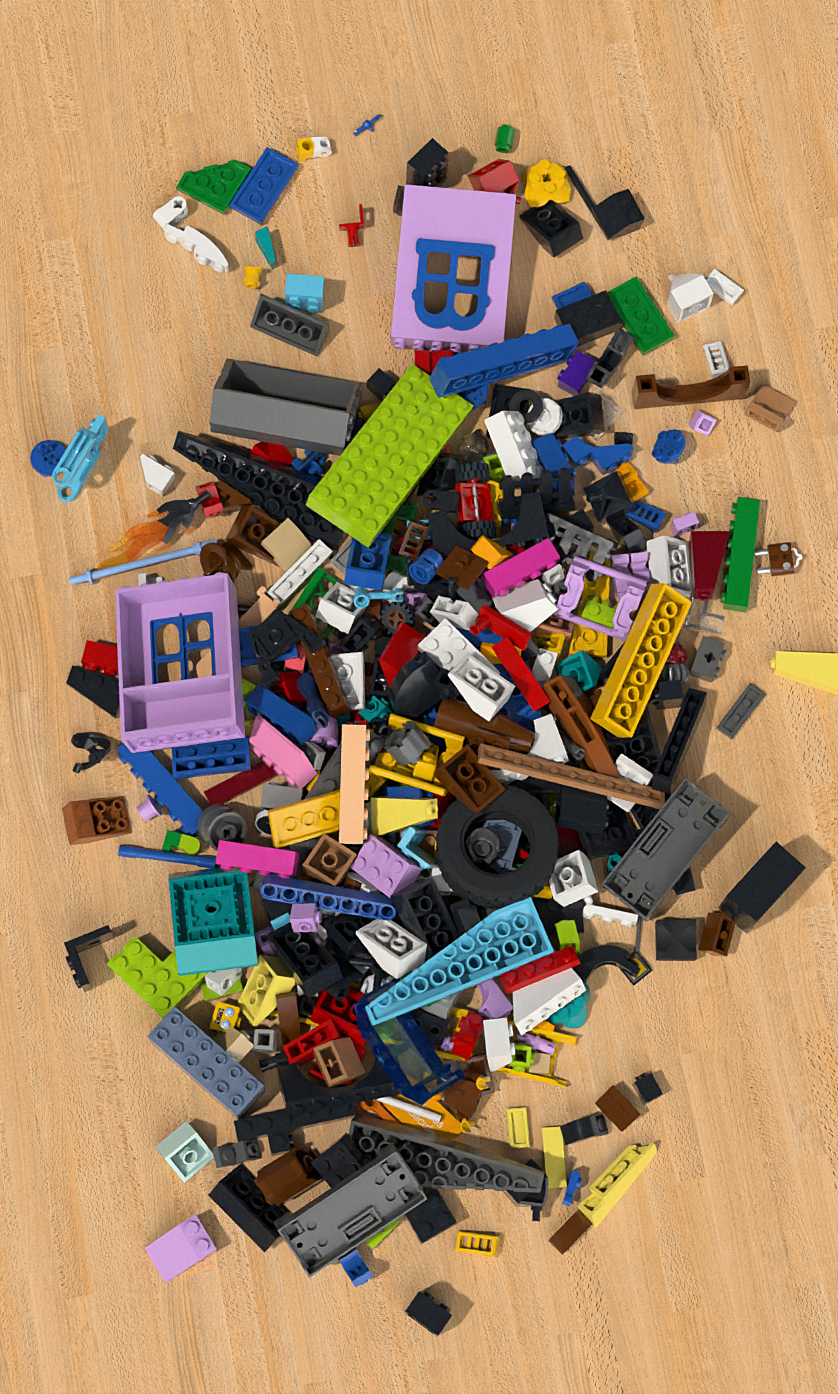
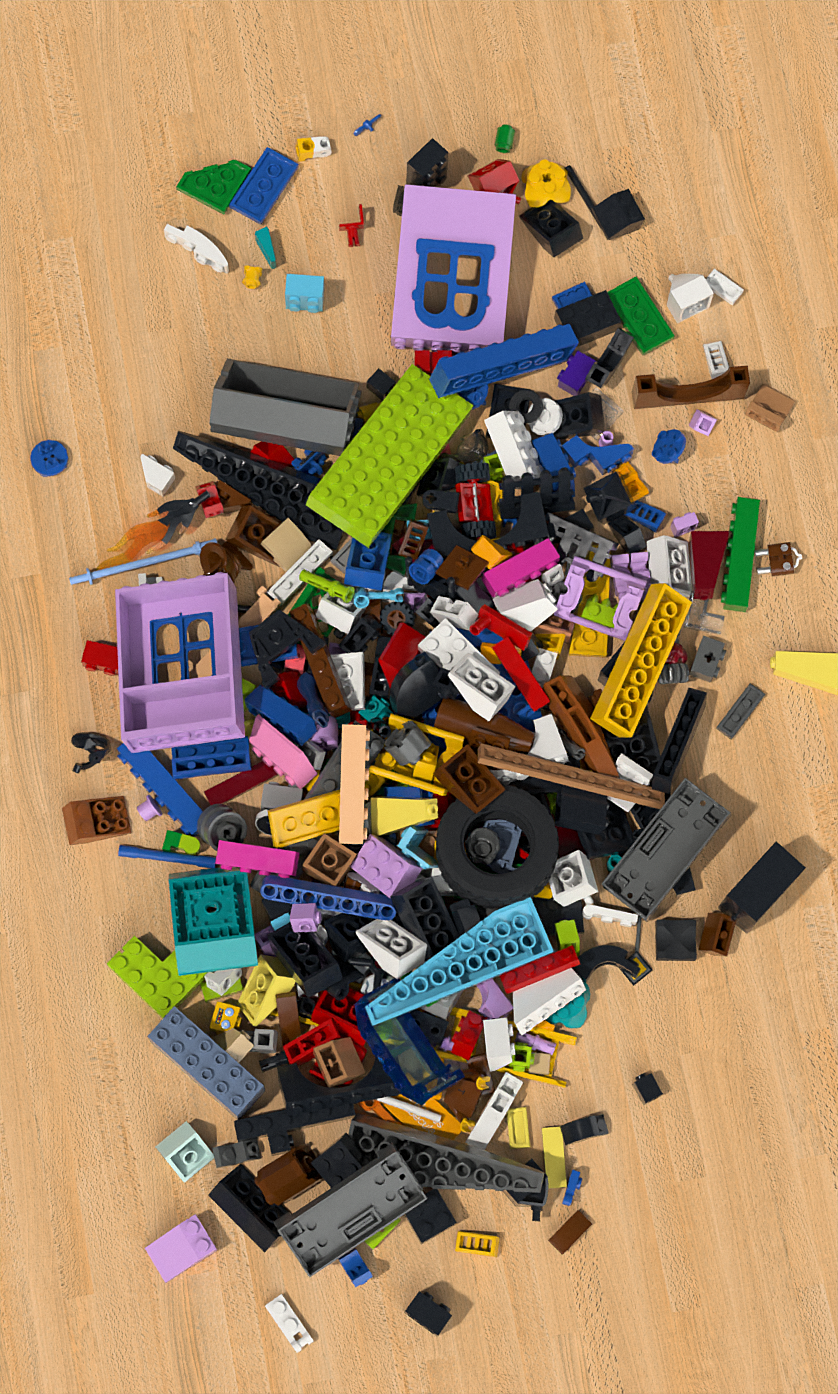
(80, 458): medium azure plate -> none
(81, 944): black bracket -> none
(97, 688): black wing -> none
(170, 212): white piece -> none
(288, 1322): none -> white plate
(289, 325): dark grey slope -> none
(334, 588): none -> lime pin
(494, 1111): none -> white slope
(581, 668): teal slope -> none
(606, 439): none -> lavender pin
(616, 1181): light yellow wedge -> none
(617, 1108): reddish brown panel -> none
(623, 438): black plate -> none
(667, 695): black brick -> none

